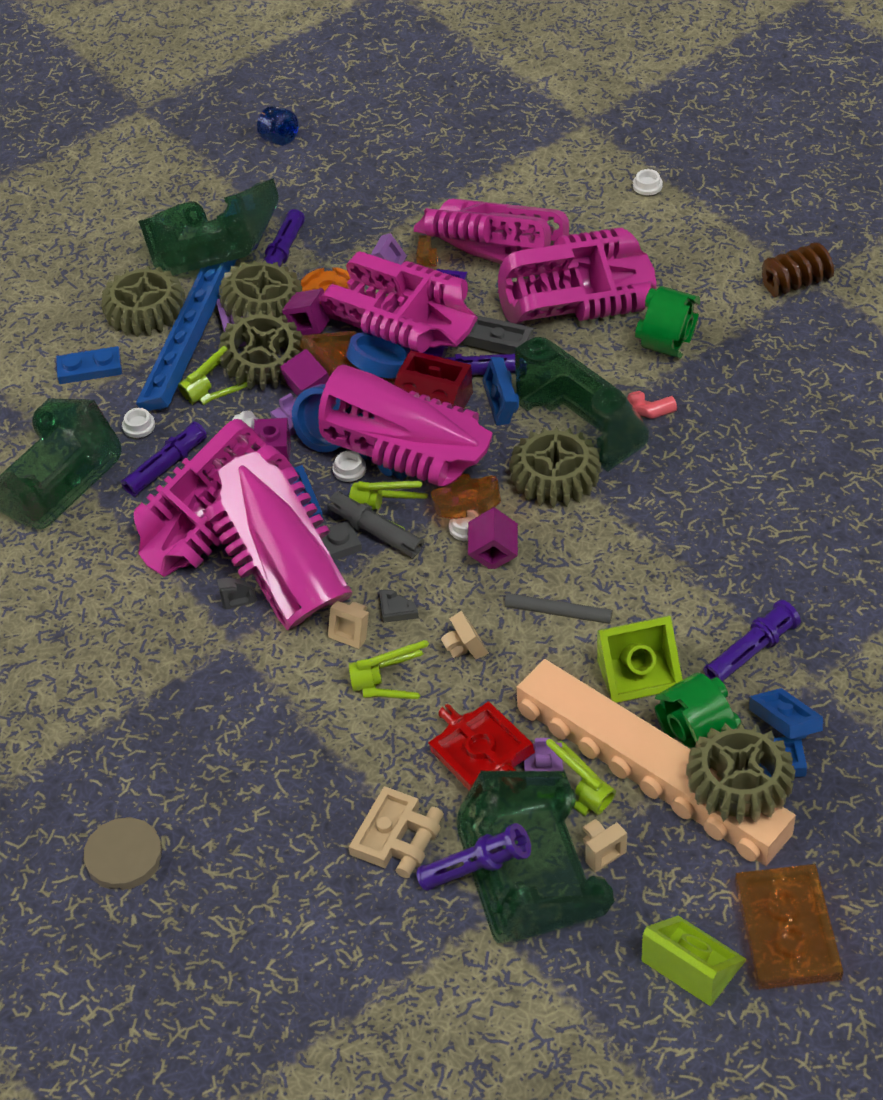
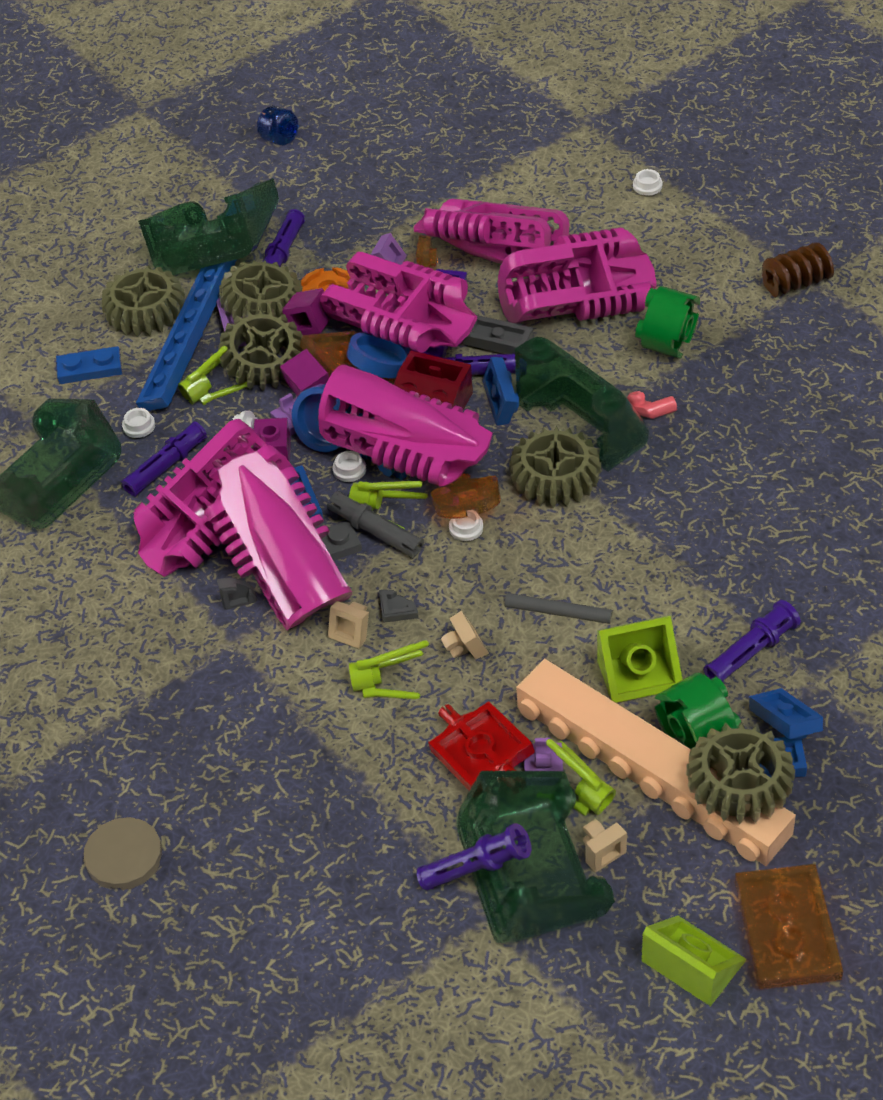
(385, 826): tan plate -> none
(492, 538): magenta brick -> none

